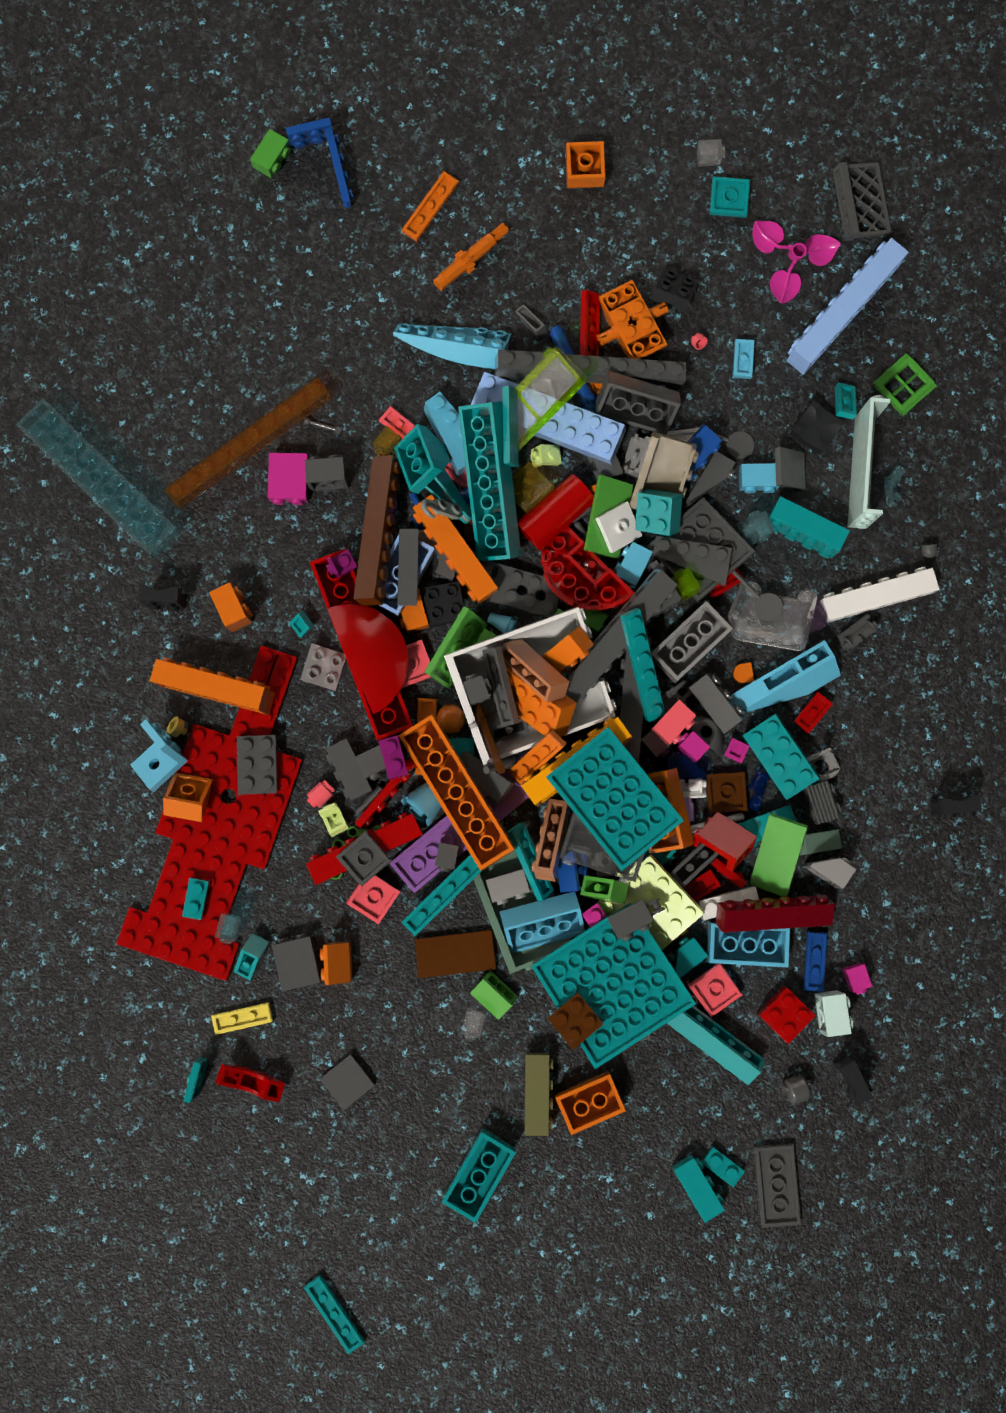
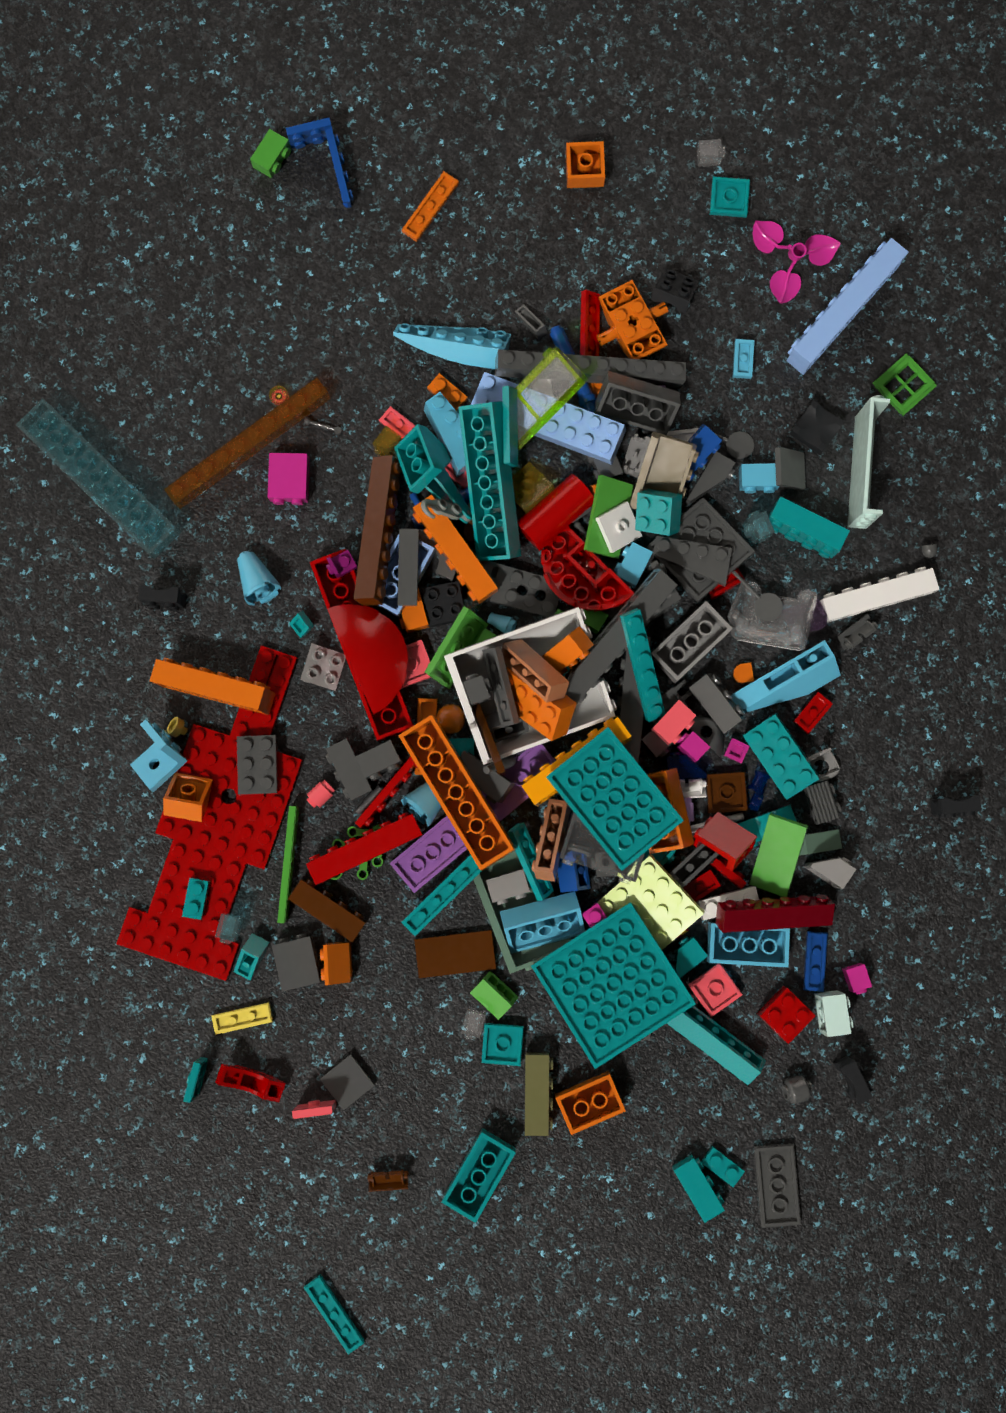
(230, 607): orange brick -> none
(256, 579): none -> medium azure cone
(278, 395): none -> clear yellow tile
(288, 864): none -> bright green tile
(314, 1108): none -> coral plate
(326, 473): dark grey brick -> none
(327, 910): none -> reddish brown brick
(333, 819): yellowish green bracket -> none
(363, 858): dark grey tile -> none
(373, 898): coral plate -> none
(388, 1180): none -> reddish brown hinge
(393, 757): magenta brick -> none
(446, 857): dark grey brick -> none
(449, 391): none -> orange plate
(466, 260): orange piece -> none
(502, 1044): none -> teal plate
(537, 756): orange tile -> none
(546, 455): yellowish green bracket -> none
(575, 1021): reddish brown plate -> none
(604, 889): bright green brick -> none
(634, 918): dark grey brick -> none
(686, 583): clear neon green brick -> none
(701, 344): coral hinge -> none
(845, 401): teal plate -> none
(846, 200): dark grey fence -> none
(890, 484): clear light blue piece -> none

